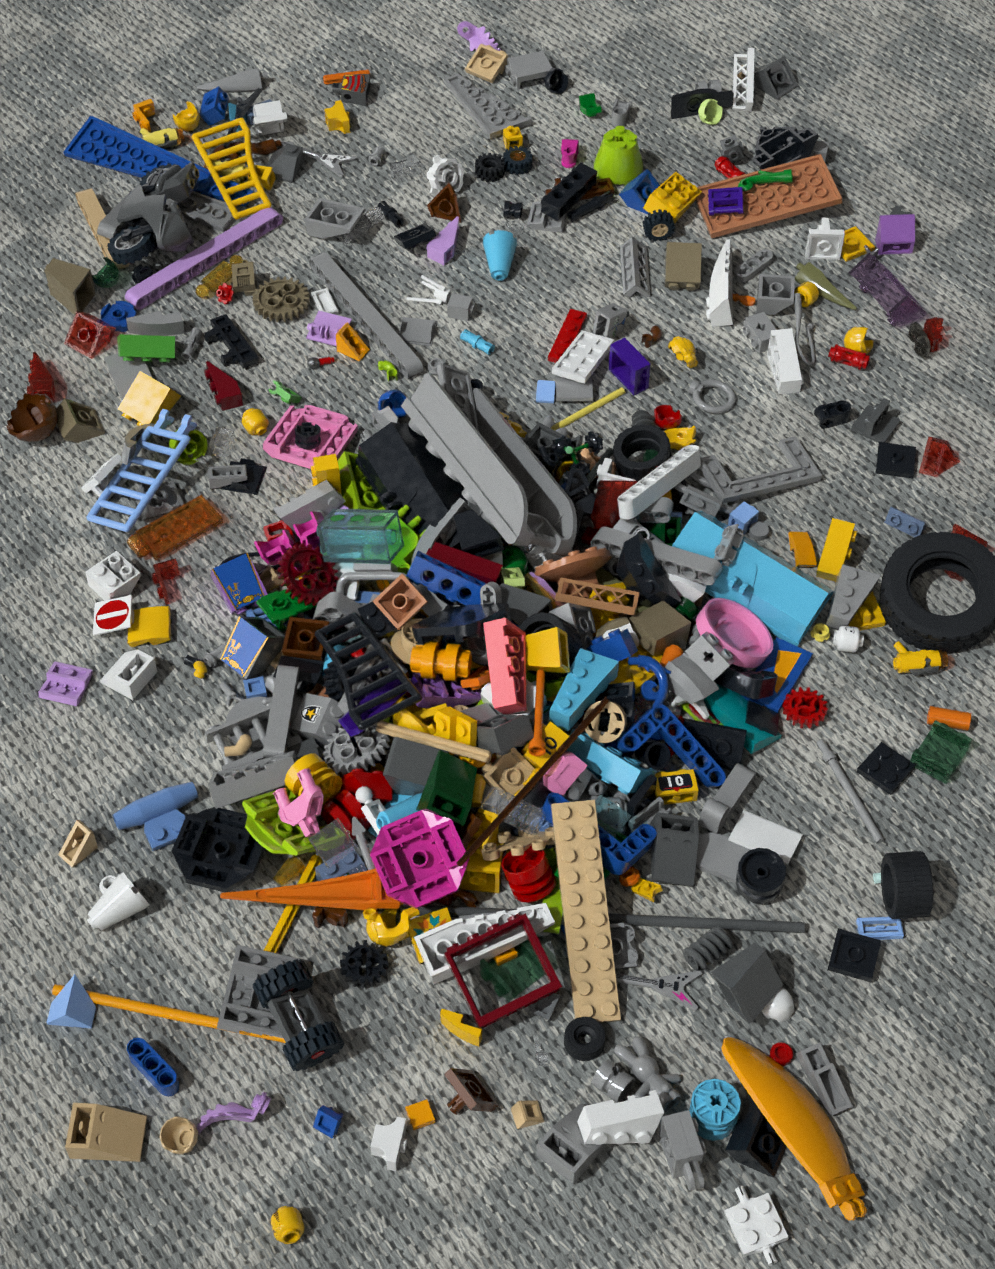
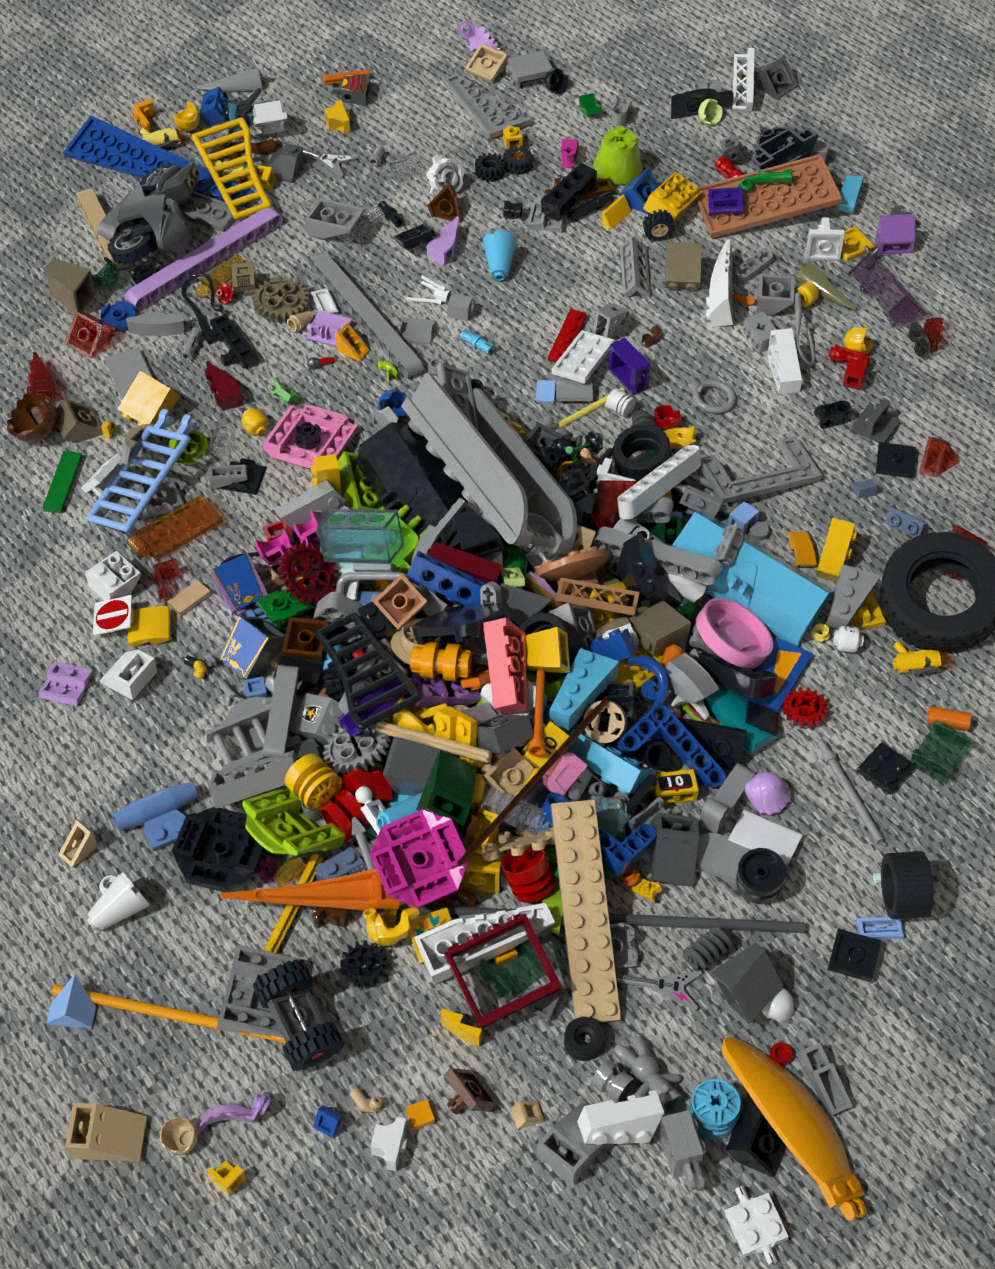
(62, 482): none -> green tile
(108, 429): none -> yellow tile
(146, 347): bright green slope -> none
(151, 1057): blue beam -> none
(189, 598): none -> tan tile
(219, 308): none -> black piece
(227, 1177): none -> yellow panel
(240, 748): tan arm -> none
(266, 869): none -> magenta plant
(287, 1225): yellow head -> none
(299, 321): none -> tan cone
(304, 808): bright pink connector -> none
(333, 843): clear piece -> none
(365, 1104): none -> tan arm
(583, 539): none -> tan leg
(615, 212): none -> yellow slope
(620, 402): none -> white piece
(684, 350): yellow hair -> none
(700, 651): light grey brick -> none
(767, 793): none -> lavender hair
(850, 193): none -> medium azure beam
(857, 370): none -> red brick
(864, 488): none -> sand blue slope

